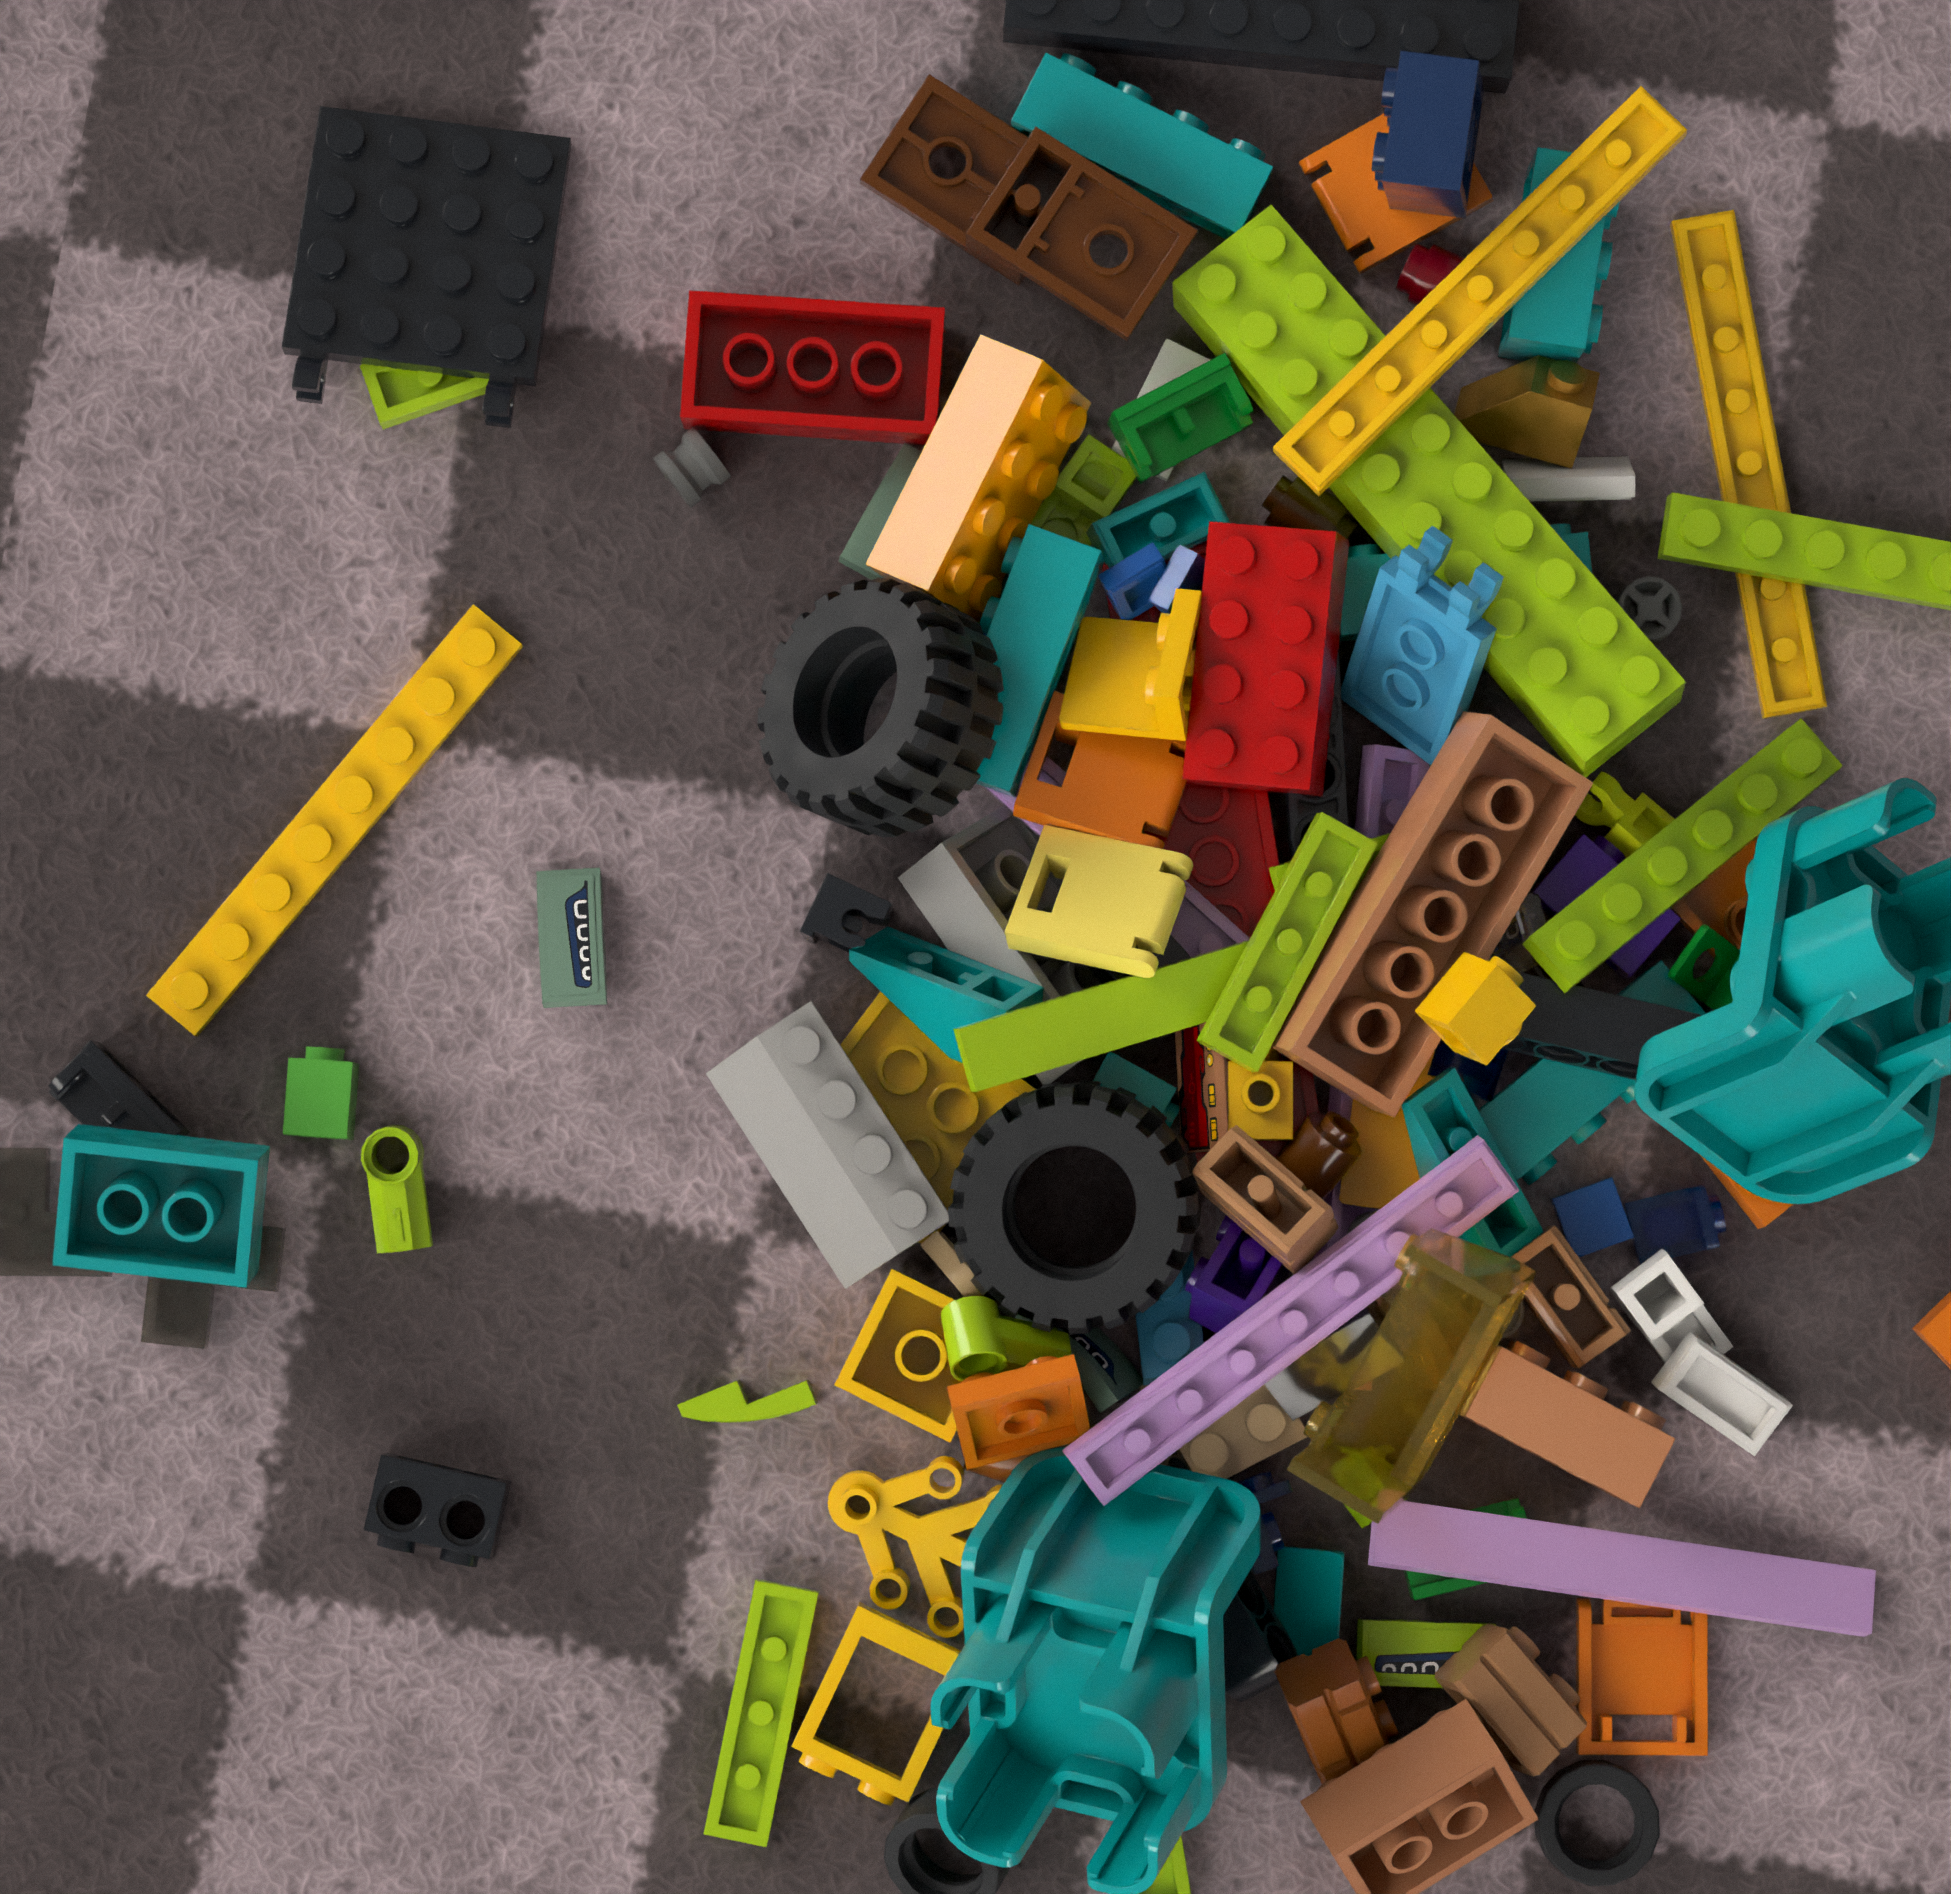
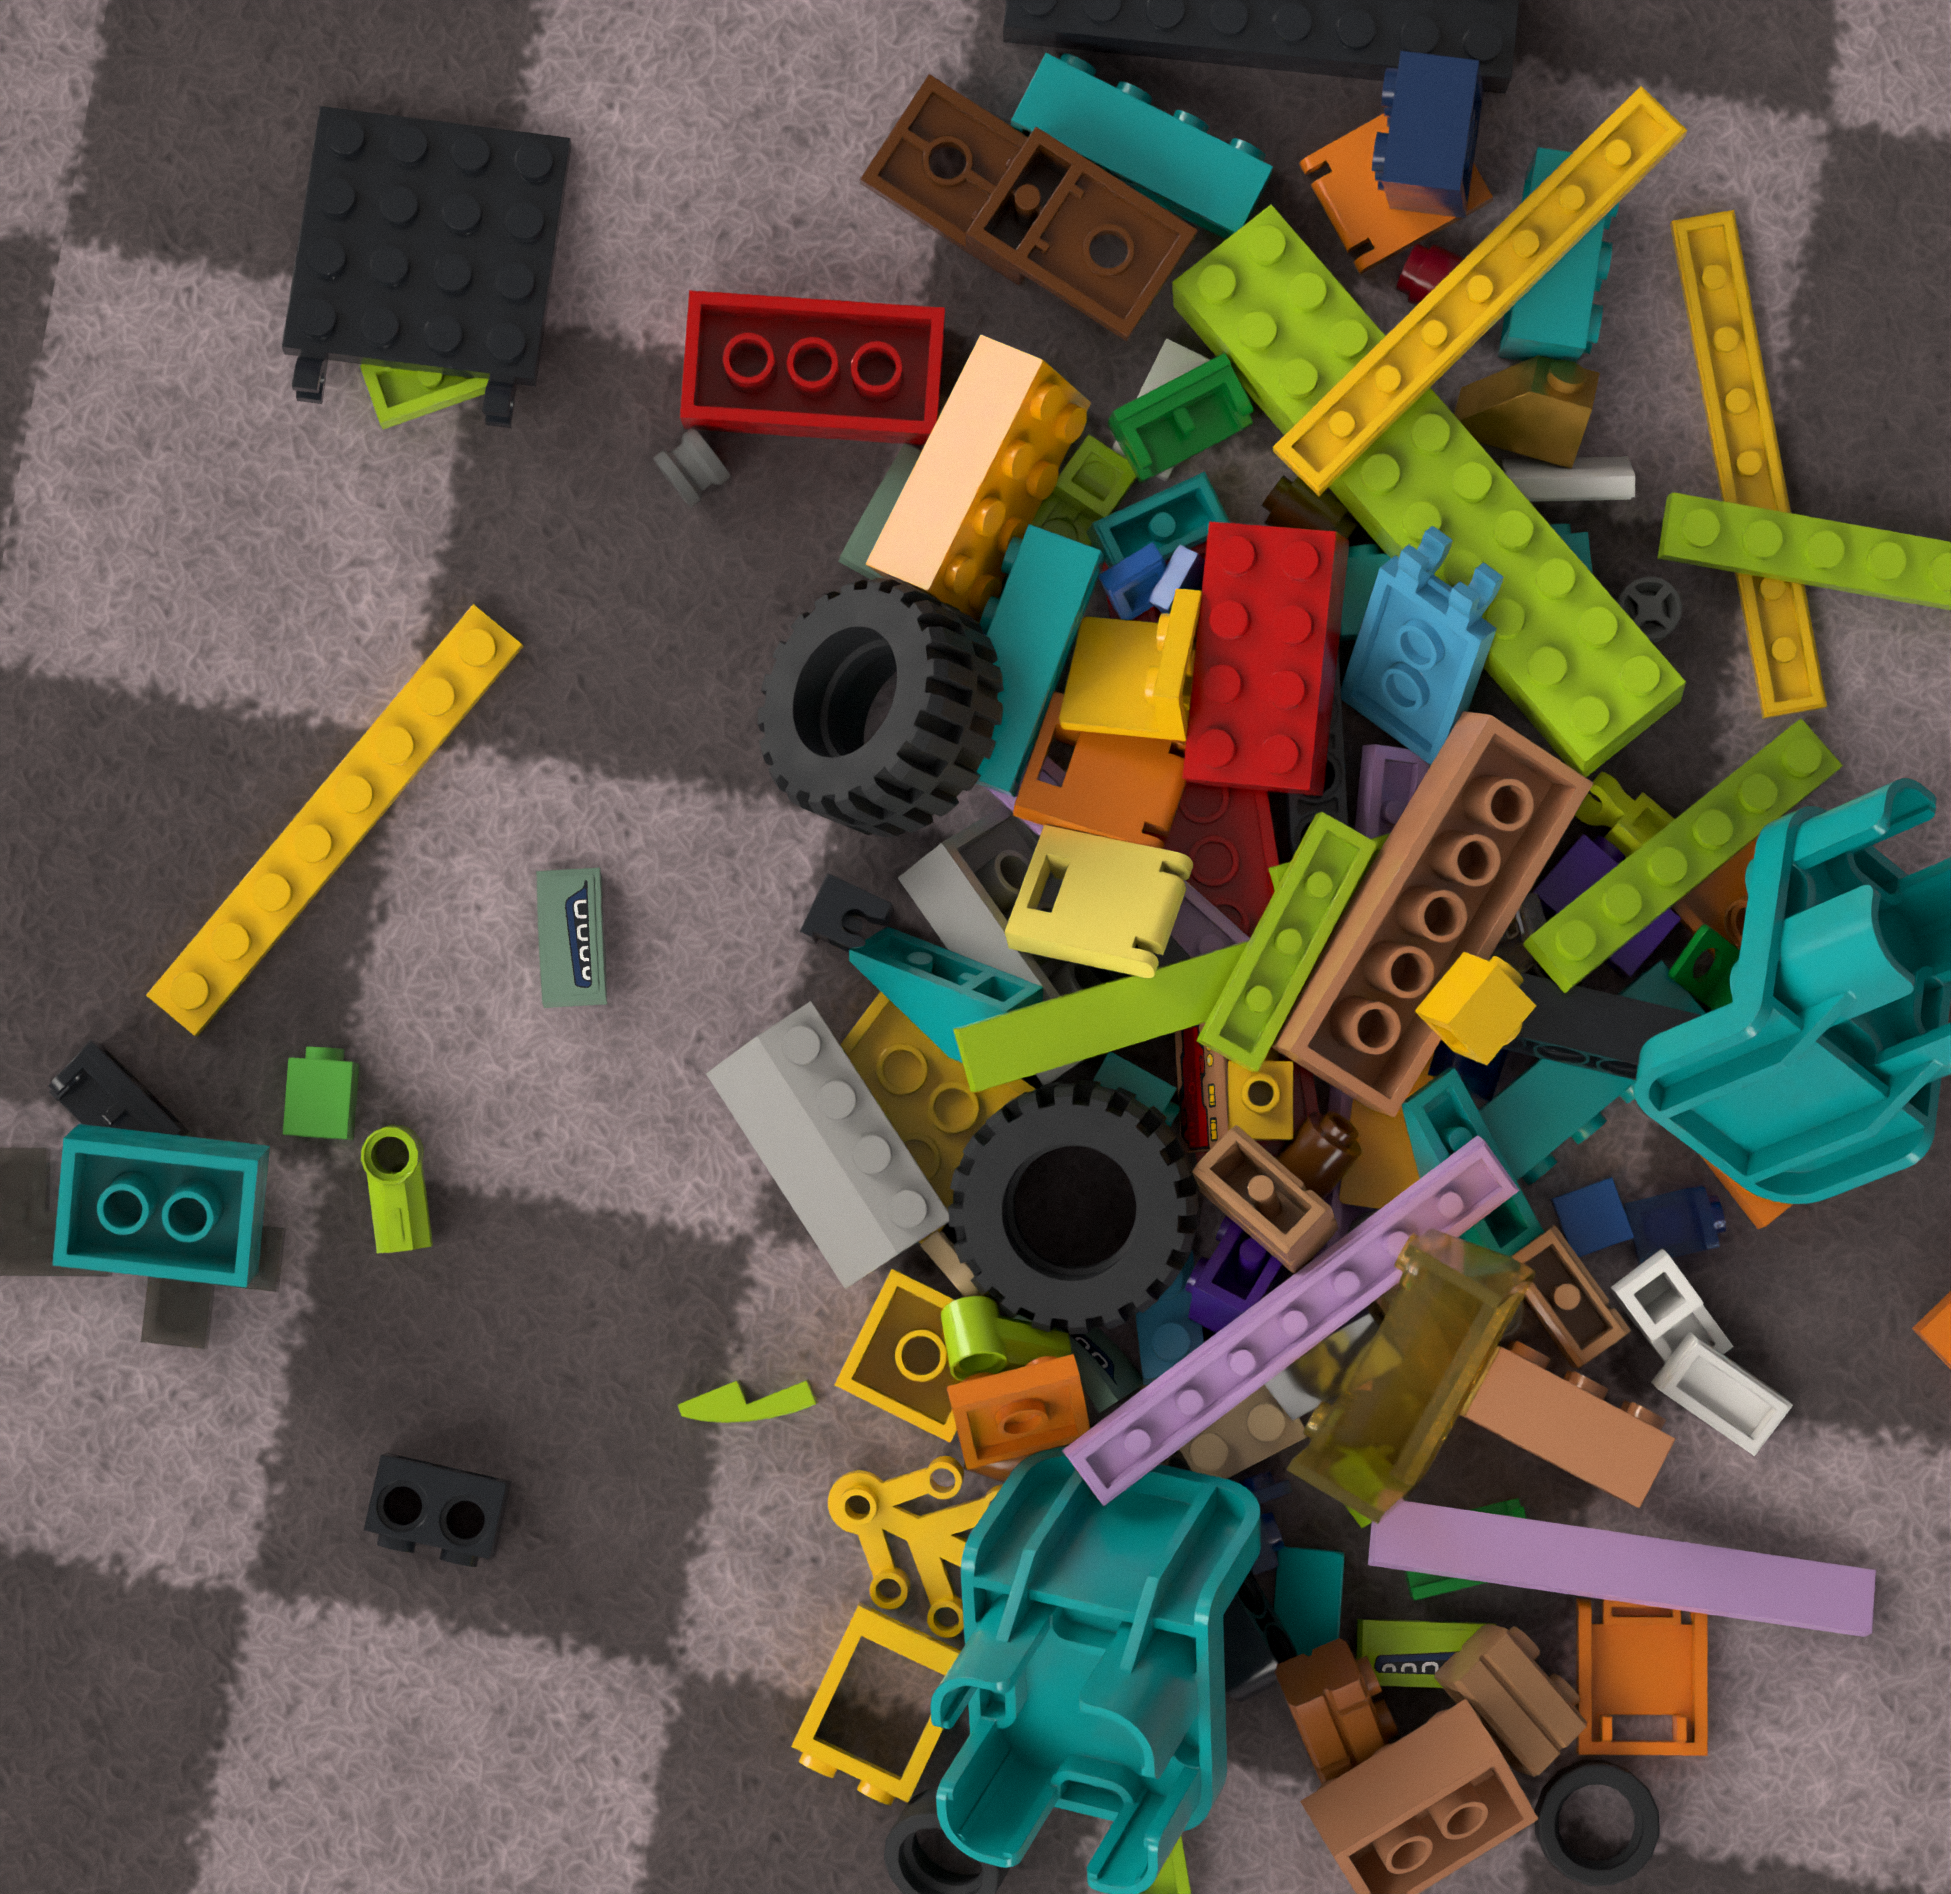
(761, 1713): lime plate -> none

